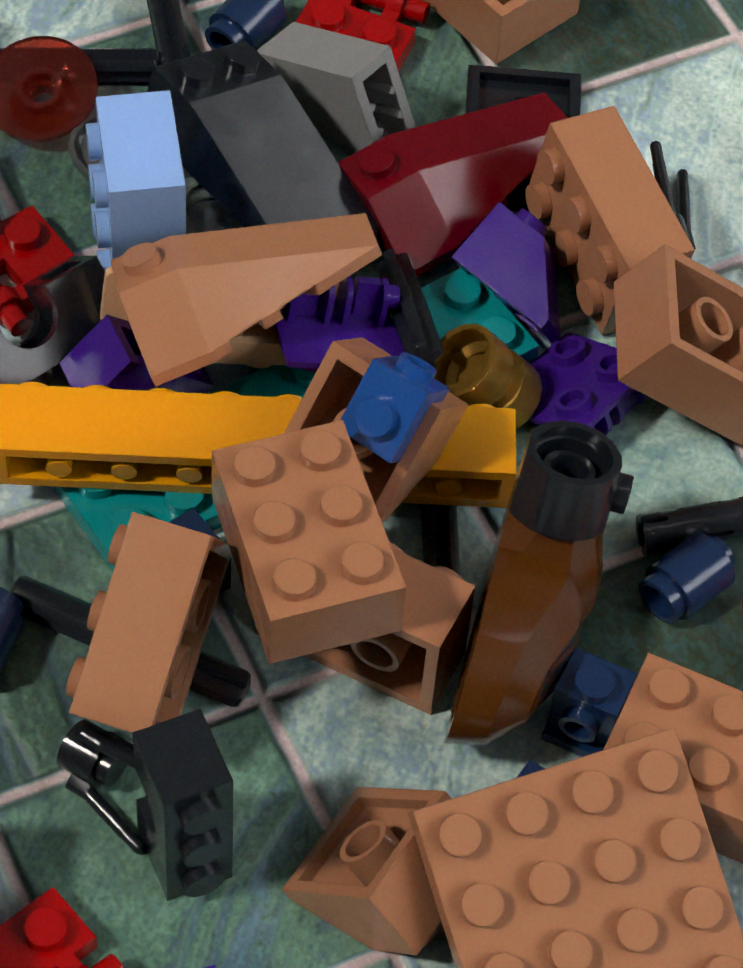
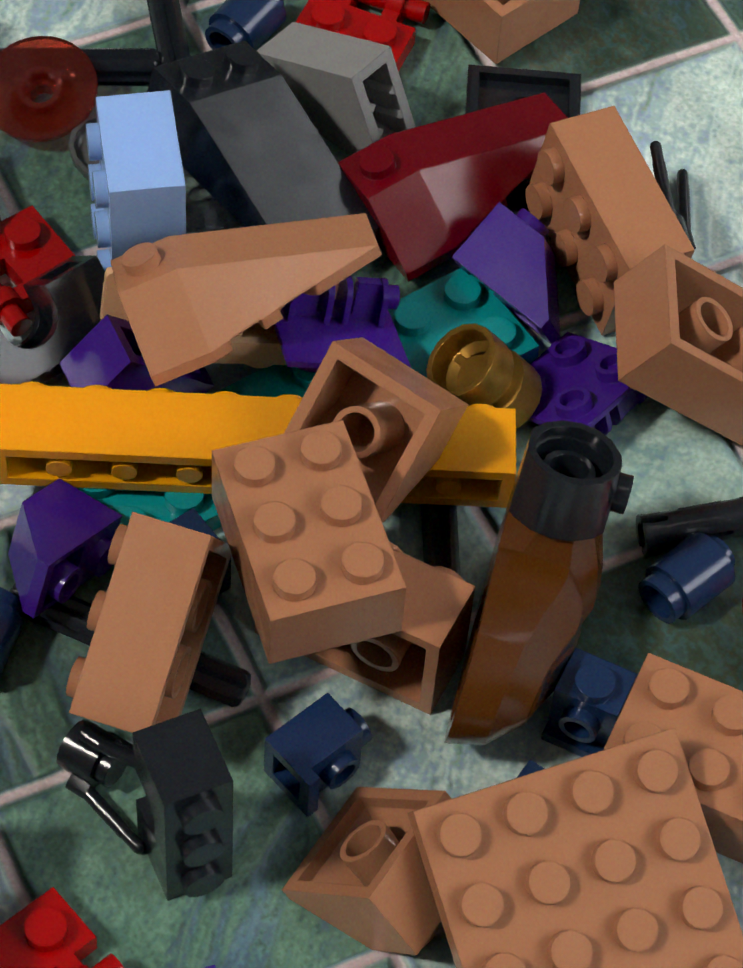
(59, 545): none -> dark purple slope
(315, 751): none -> dark blue brick
(392, 404): blue bracket -> none
(413, 315): black axle -> none

